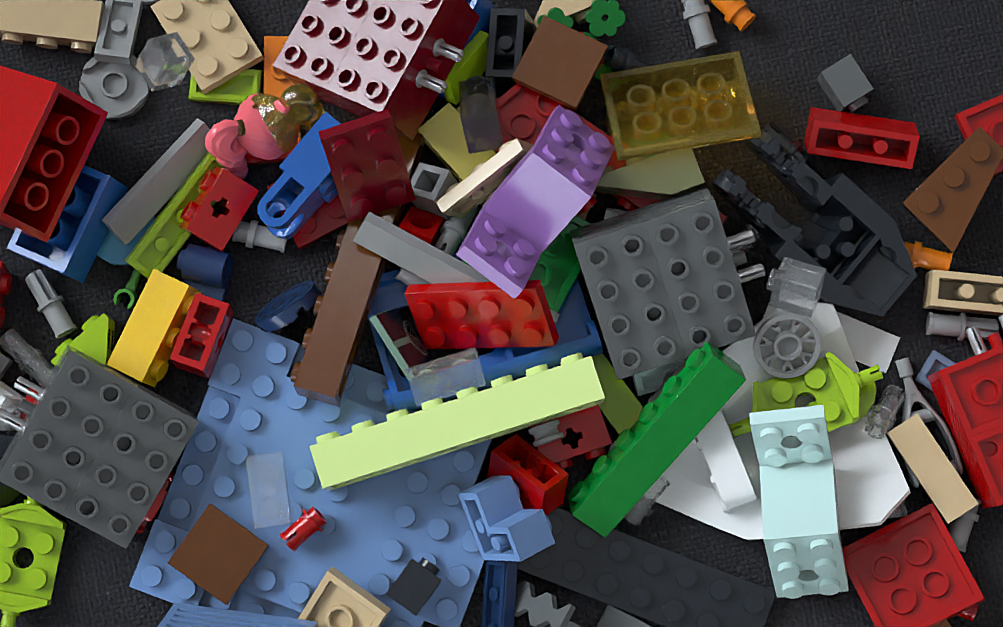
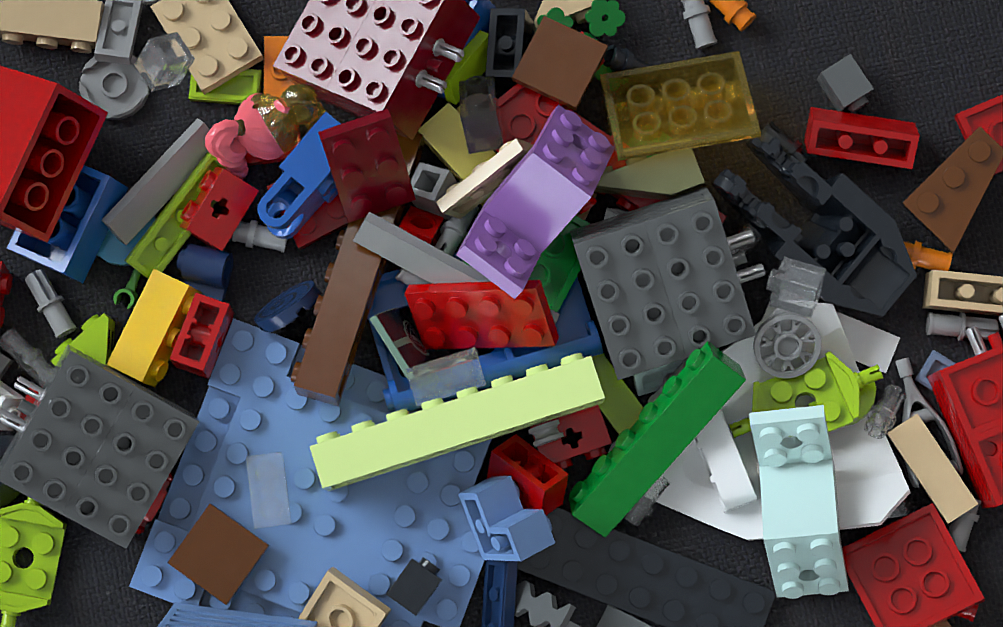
(303, 528): red pin -> none

